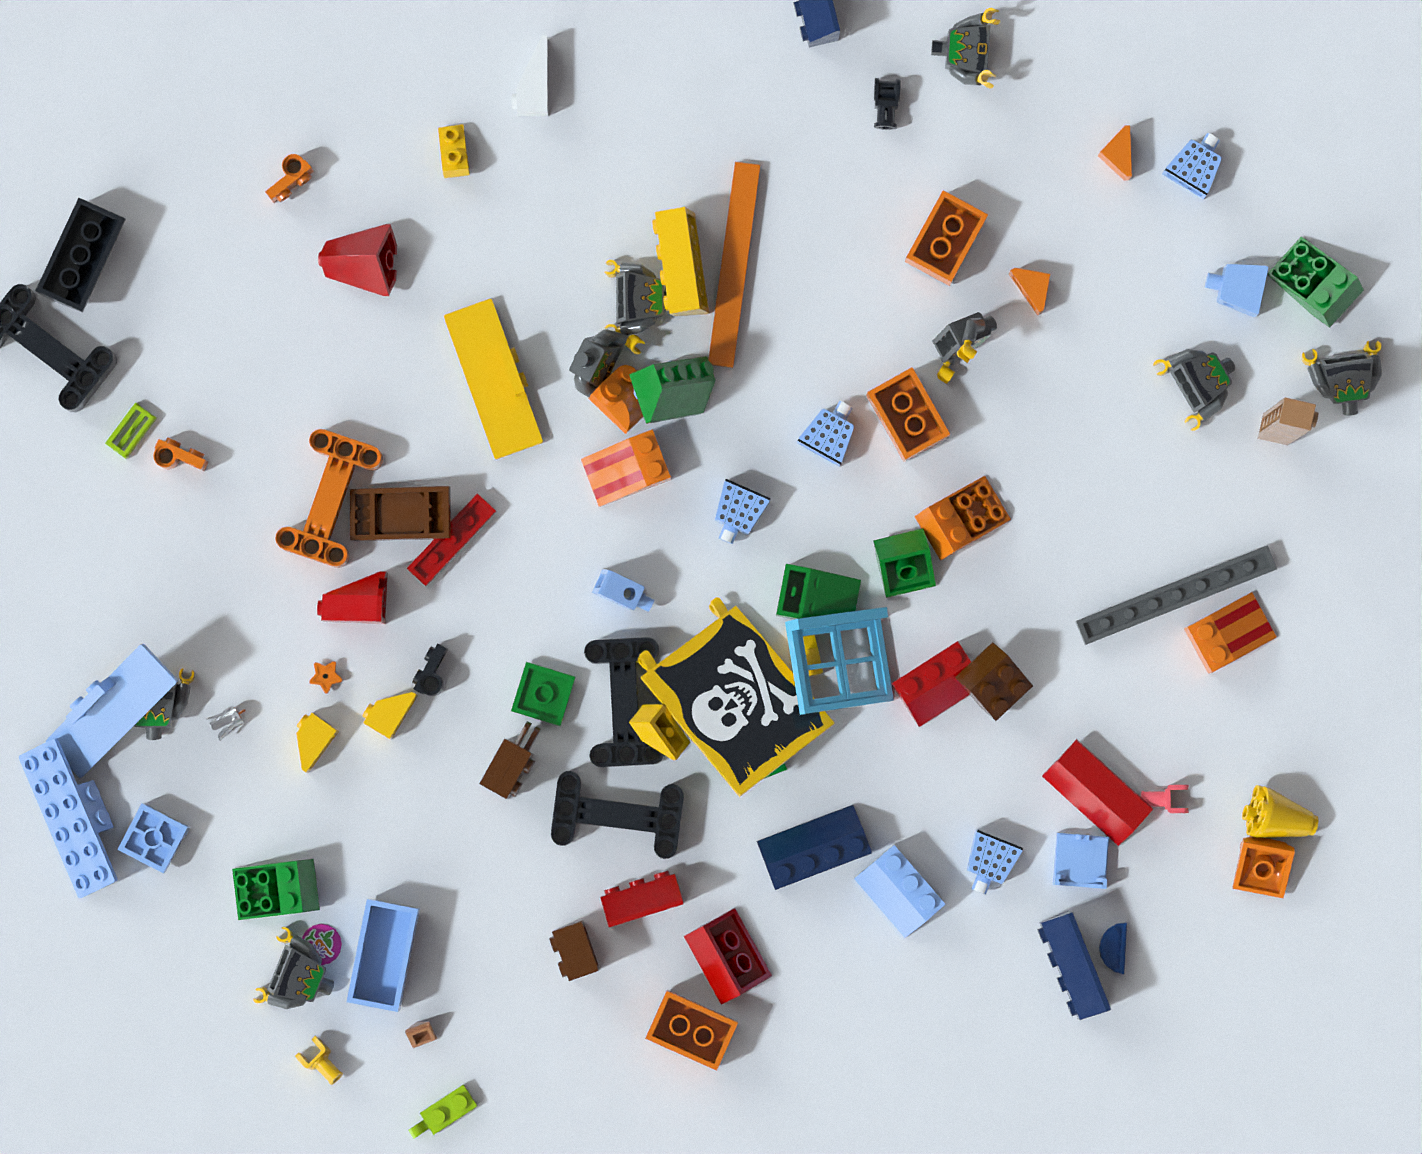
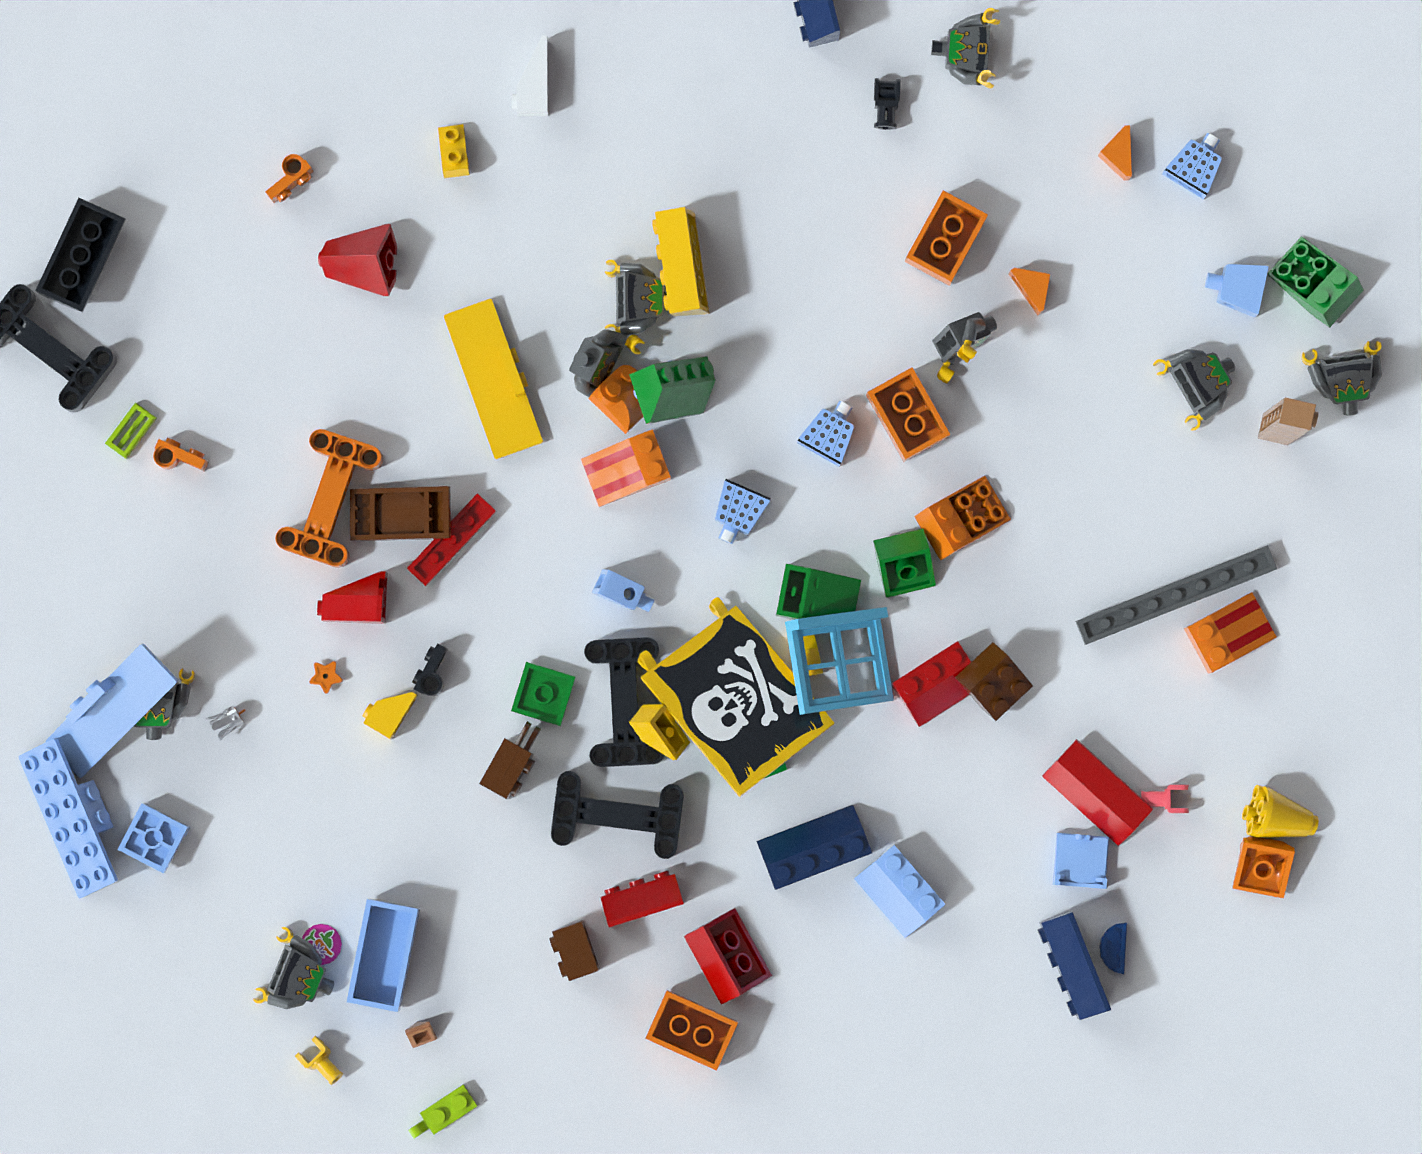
(276, 889): green slope -> none
(313, 739): yellow slope -> none
(734, 264): orange tile -> none
(991, 860): light blue torso -> none

